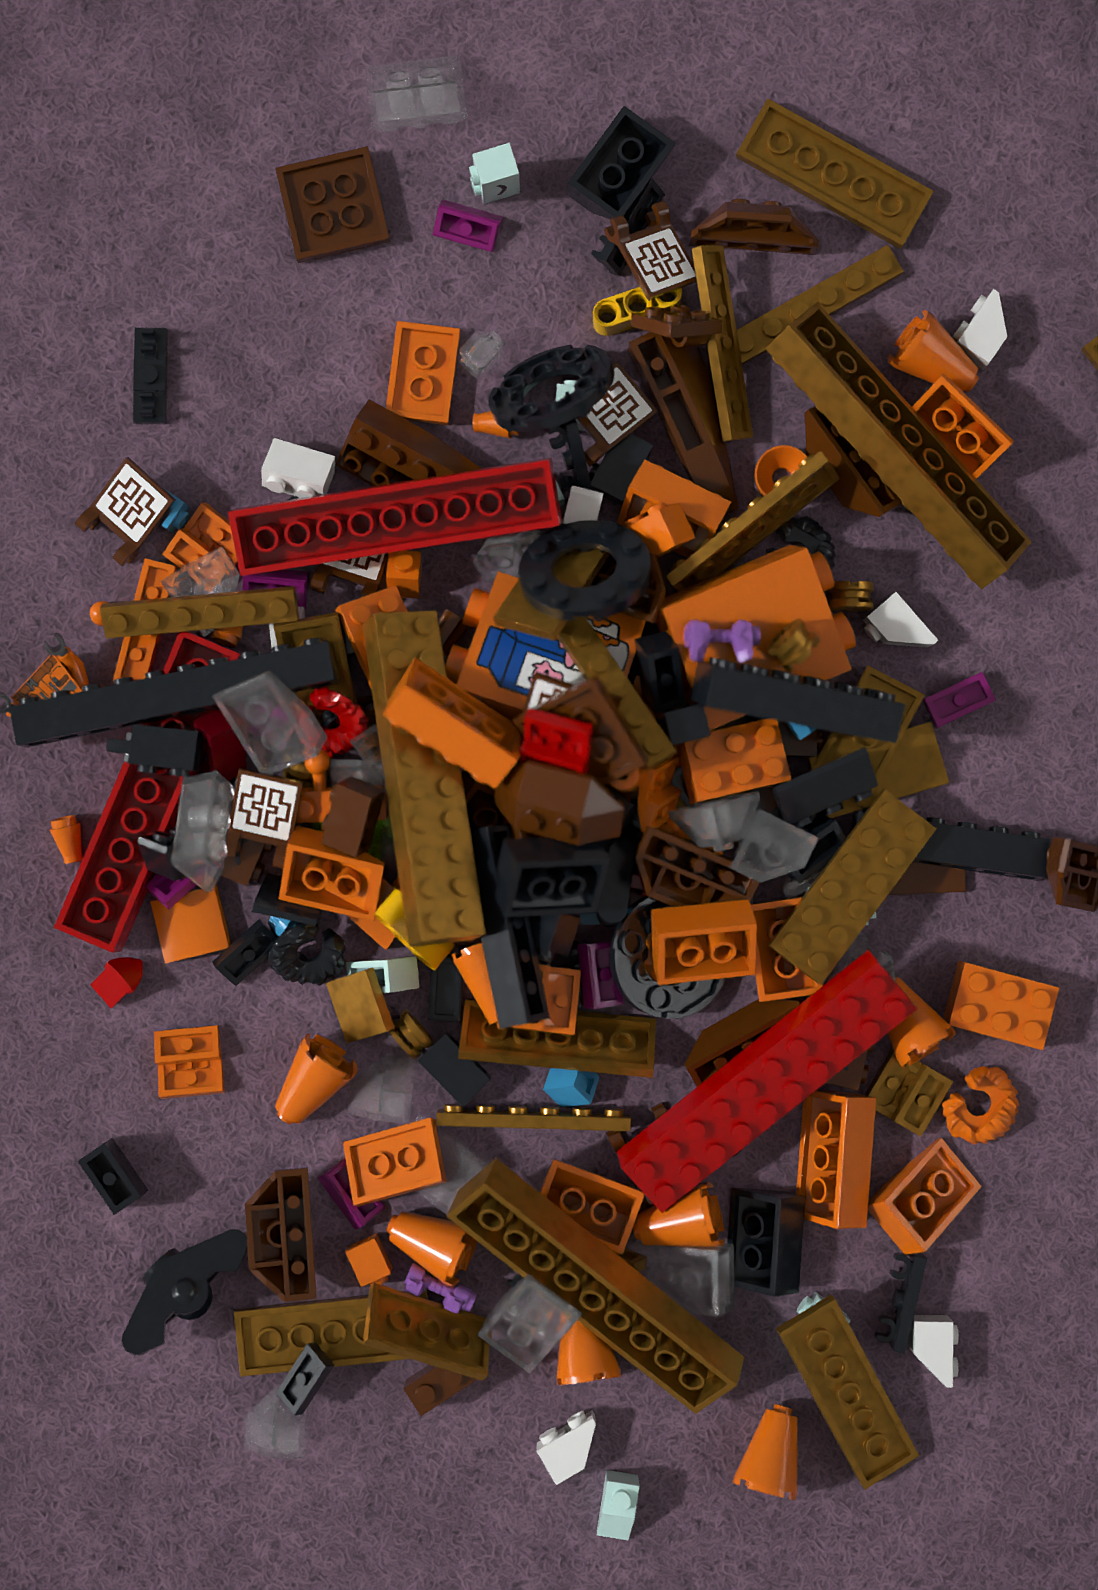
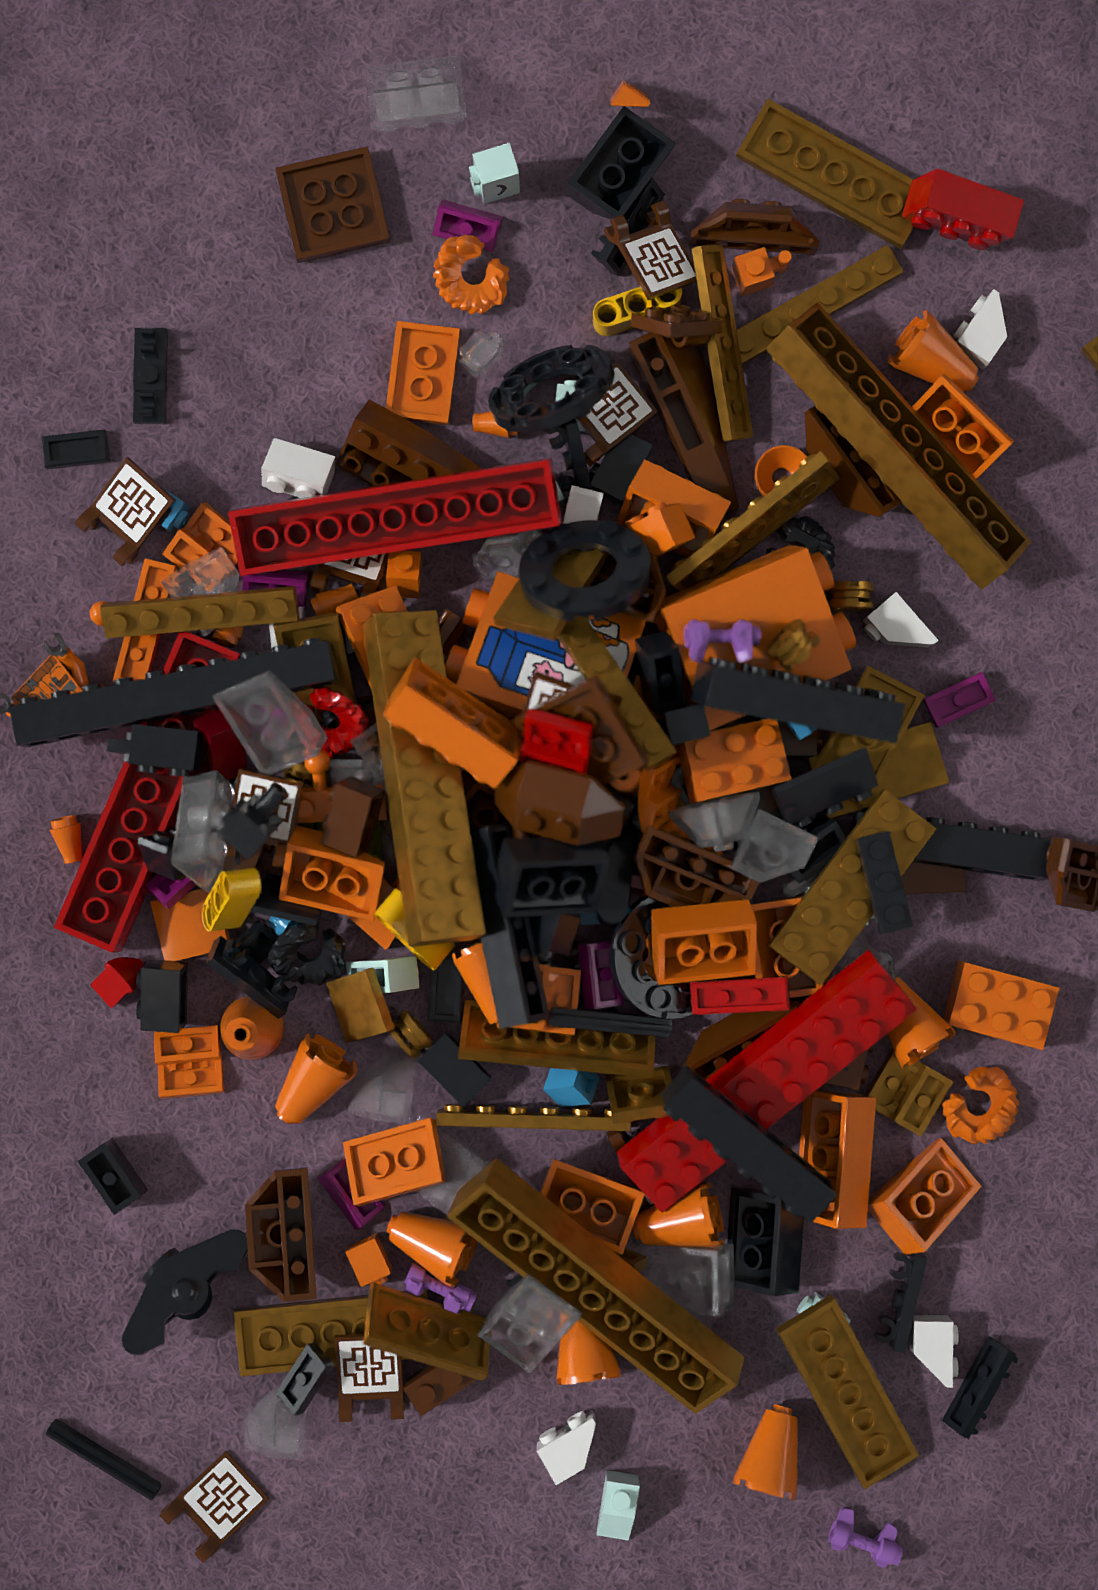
(75, 449): none -> black tile
(103, 1459): none -> black axle
(163, 996): none -> black brick
(217, 1503): none -> flag
(231, 899): none -> yellow beam
(250, 976): none -> black plate
(253, 821): none -> black brick
(262, 1029): none -> orange cone
(328, 601): none -> orange cone
(367, 1375): none -> flag
(455, 289): none -> orange piece
(610, 1022): none -> black axle
(629, 96): none -> orange slope
(637, 1097): none -> pearl gold plate
(740, 995): none -> red tile
(747, 1144): none -> black brick
(756, 271): none -> orange brick
(881, 1548): none -> medium lavender piece
(884, 882): none -> black plate
(962, 209): none -> red brick
(979, 1387): none -> black plate

